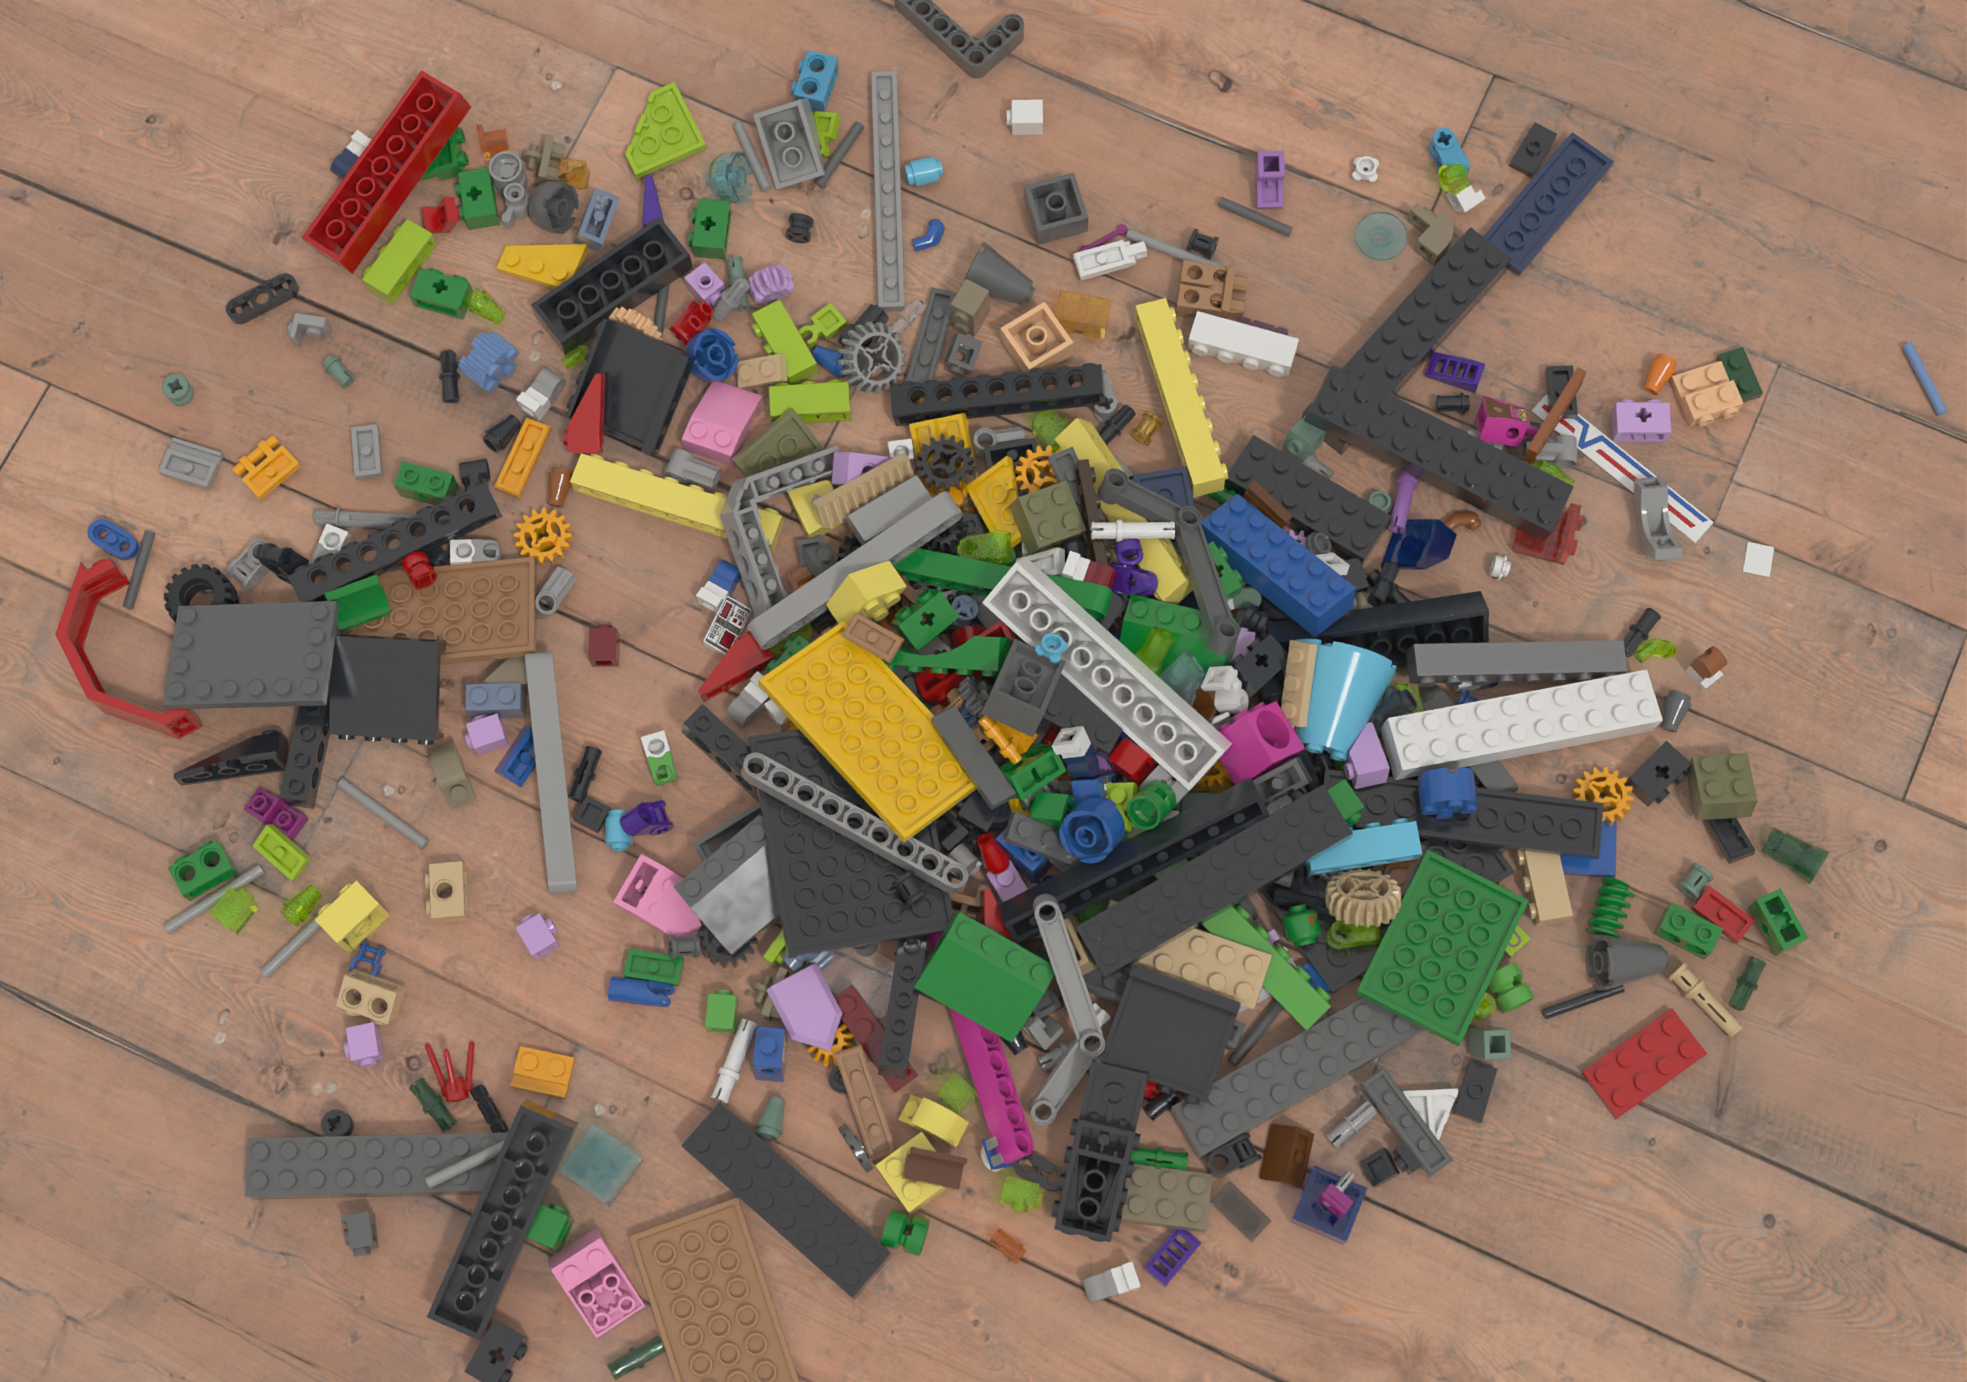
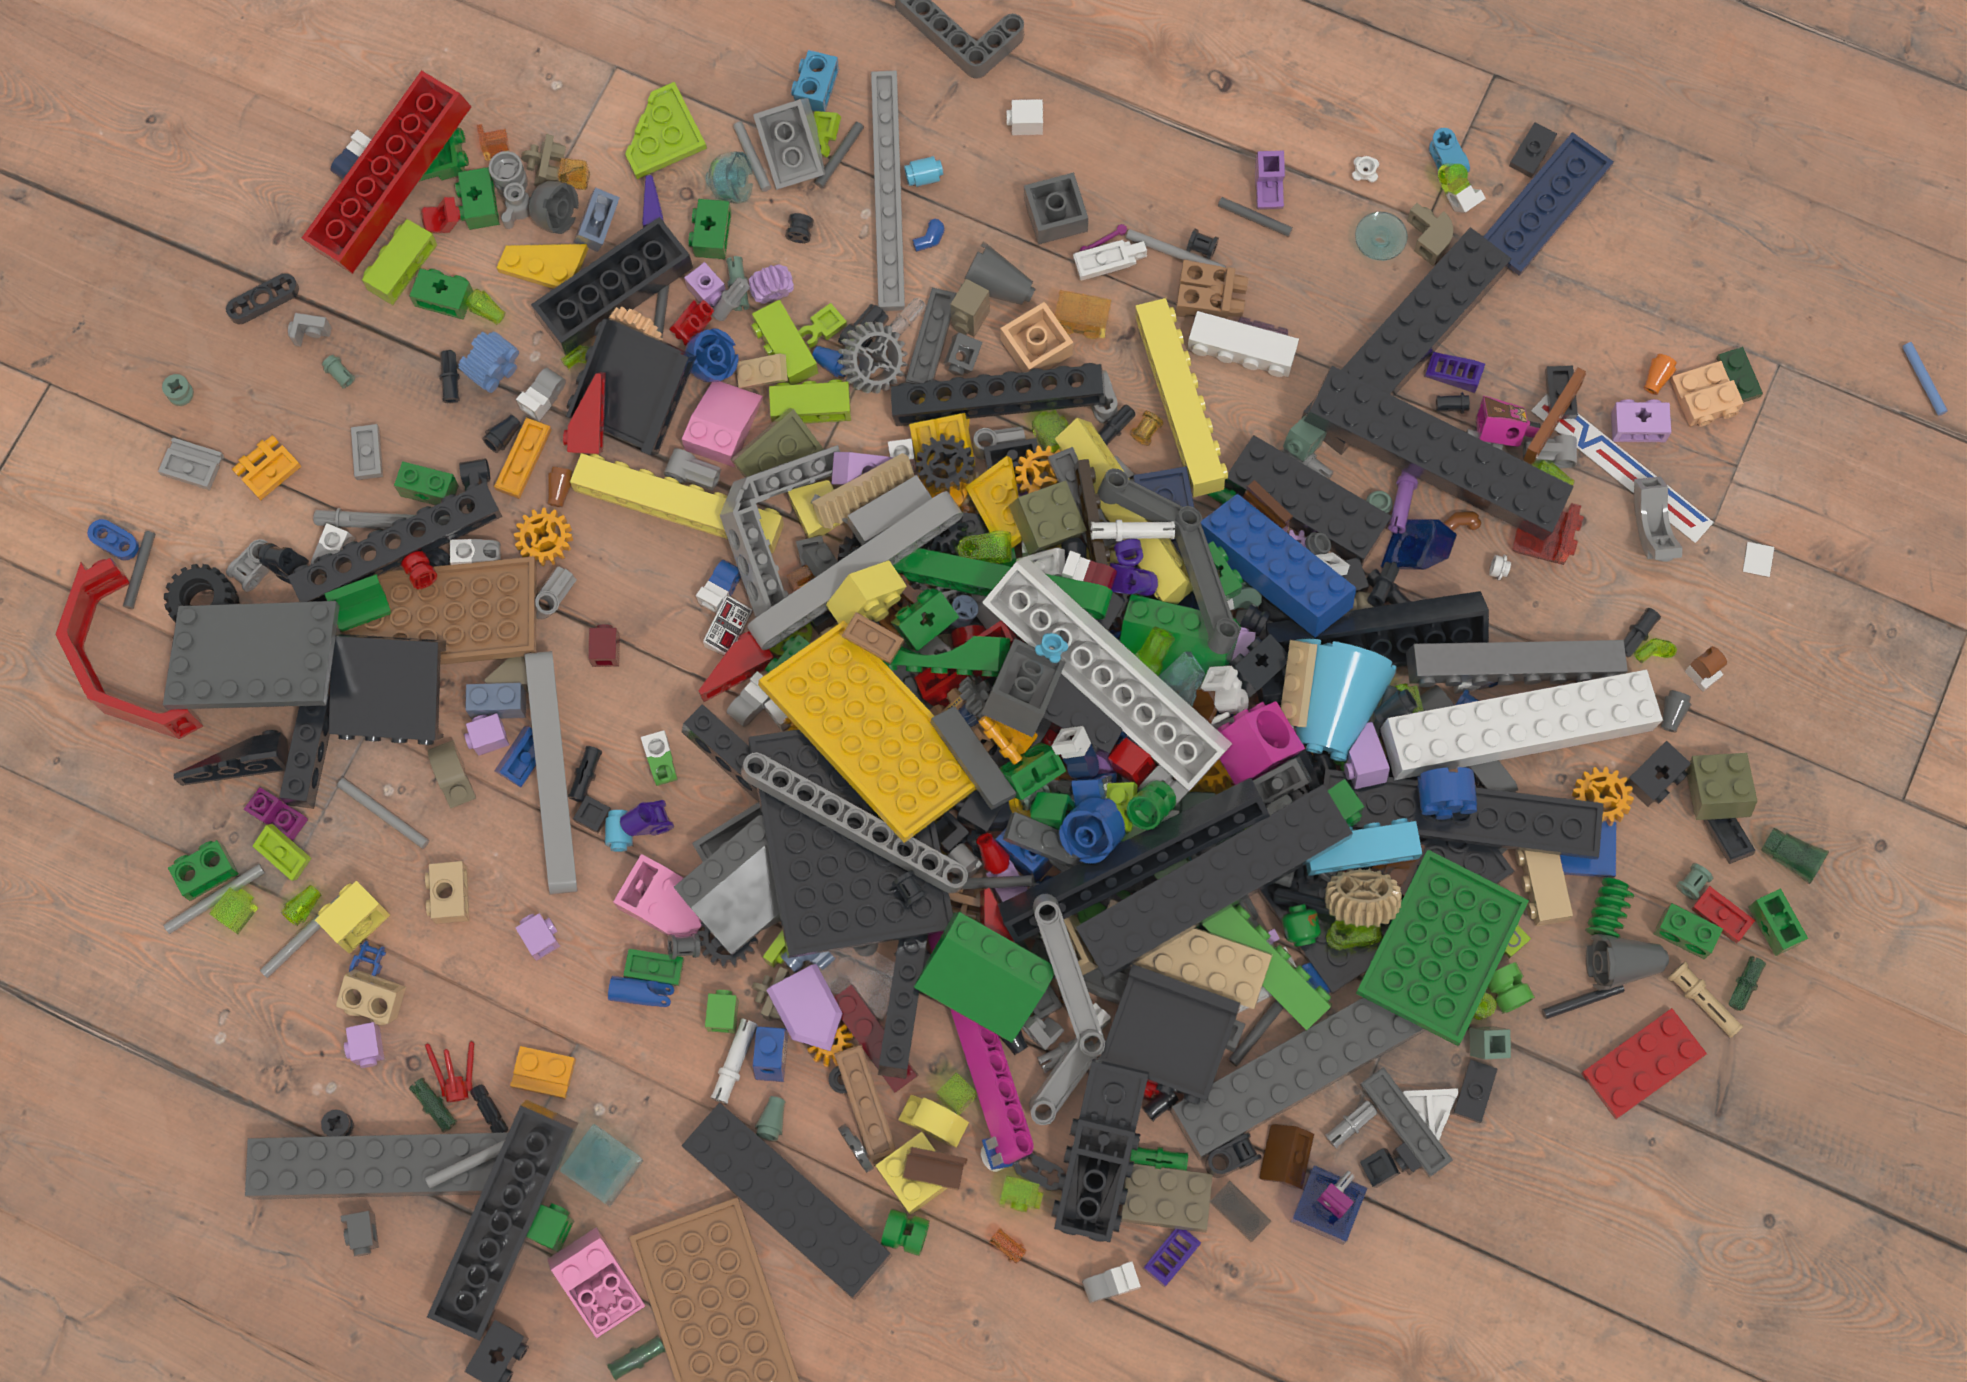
(997, 882): none -> dark grey bar

